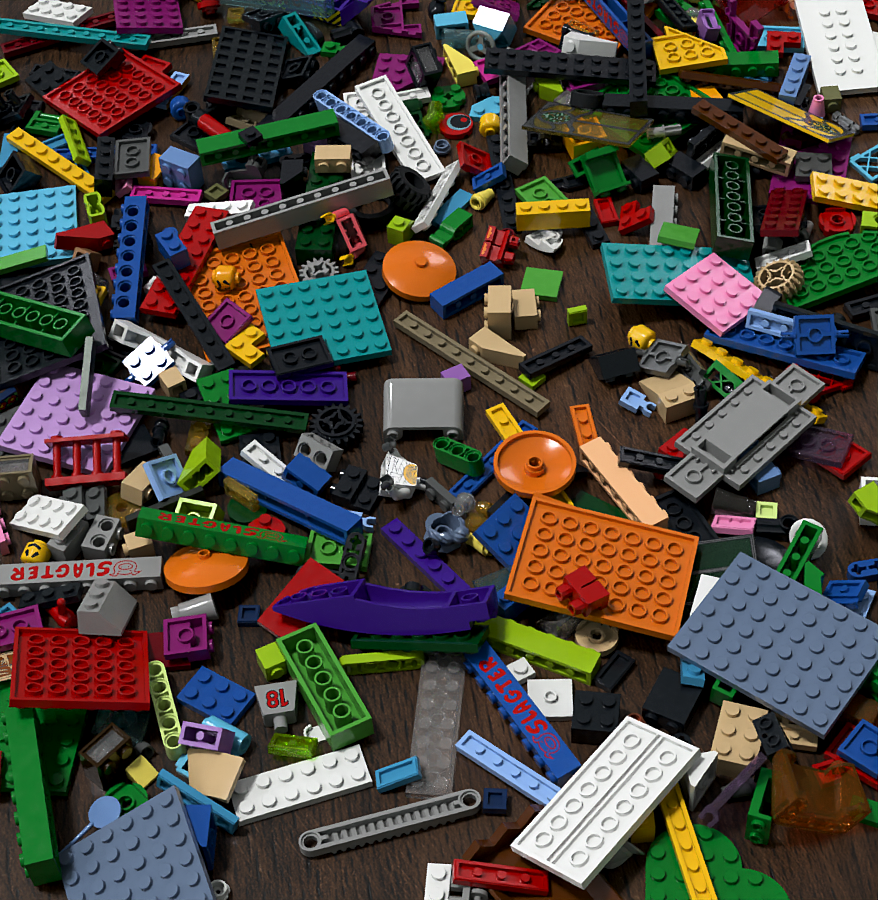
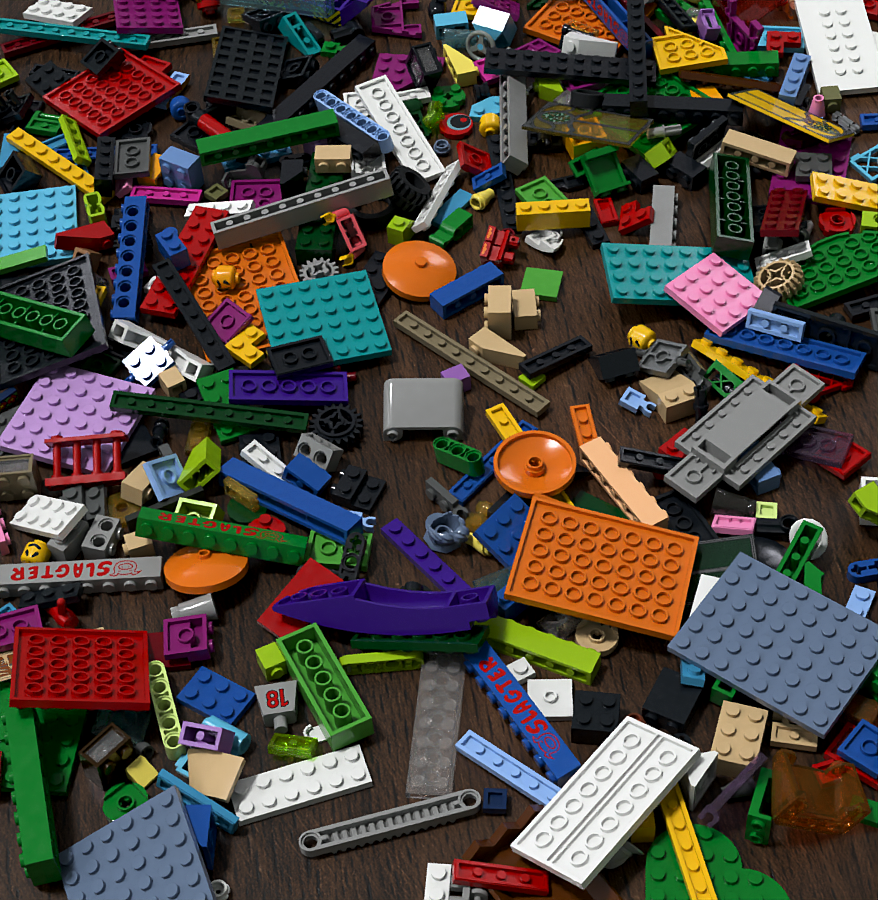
(87, 376): tile -> none
(100, 814): medium blue piece -> none
(105, 609): light grey slope -> none
(248, 615): dark blue tile -> none
(250, 136): black plate -> none
(397, 474): torso -> none
(398, 774): dark azure tile -> none
(431, 546): black hinge -> none
(464, 503): clear cone -> none
(577, 315): lime tile -> none
(583, 591): red hips -> none
(614, 671): black tile -> none
(678, 235): bright green tile -> none
(739, 131): reddish brown plate -> none
(772, 735): black window -> none
(814, 334): blue plate -> none
(846, 592): blue plate -> none

